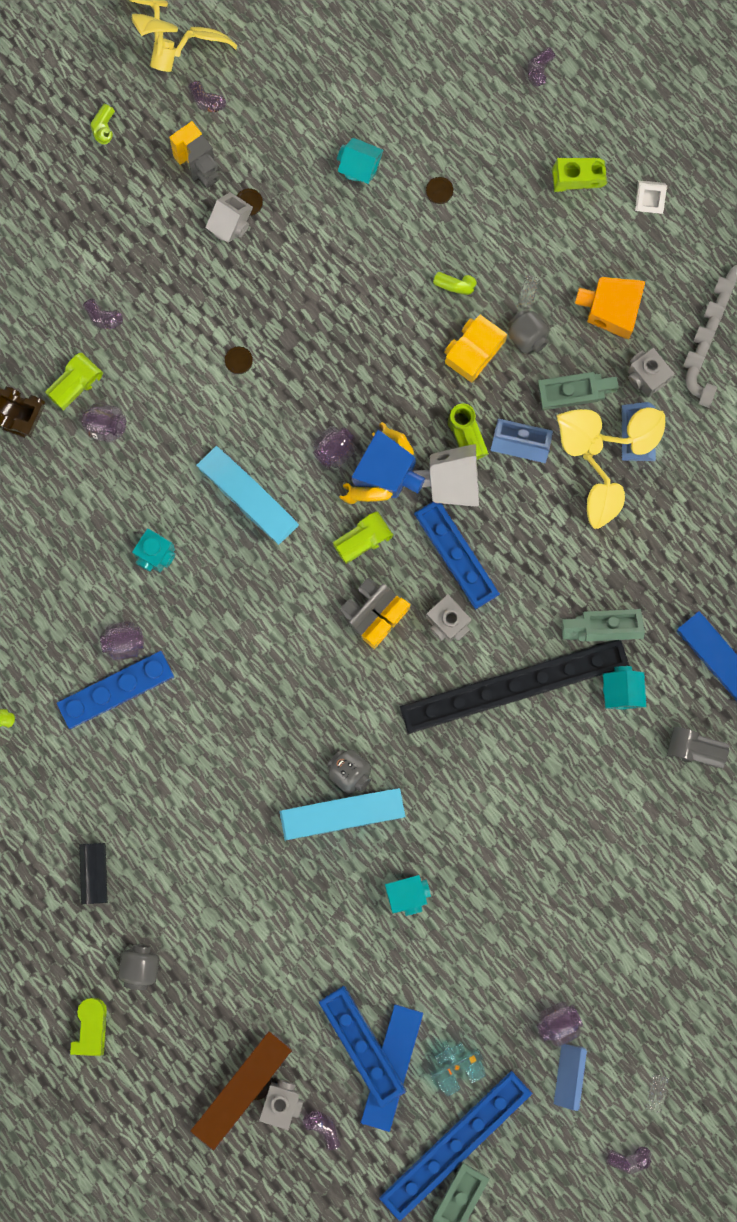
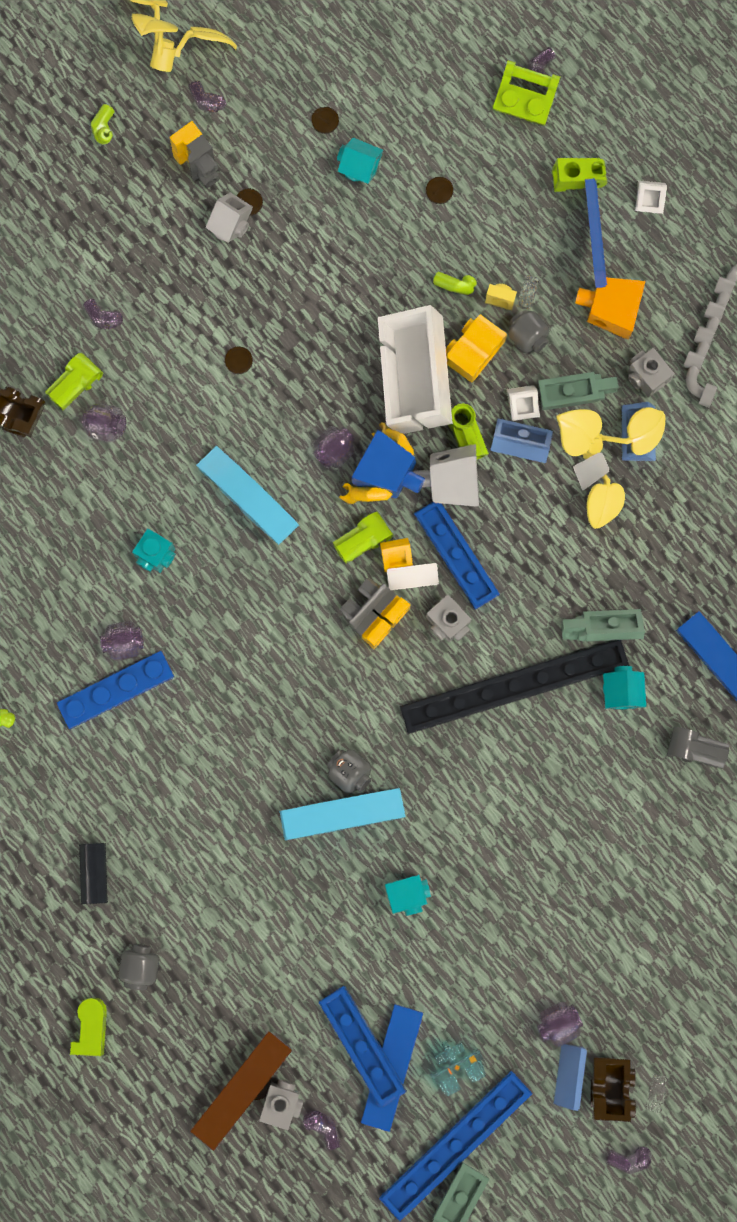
(325, 120): none -> dark brown piece
(396, 554): none -> yellow plate
(412, 576): none -> white sticker
(418, 372): none -> white piece
(501, 296): none -> light yellow plate
(523, 402): none -> white slope
(524, 102): none -> lime plate
(591, 470): none -> white sticker
(595, 233): none -> blue tile
(611, 1090): none -> dark brown cylinder

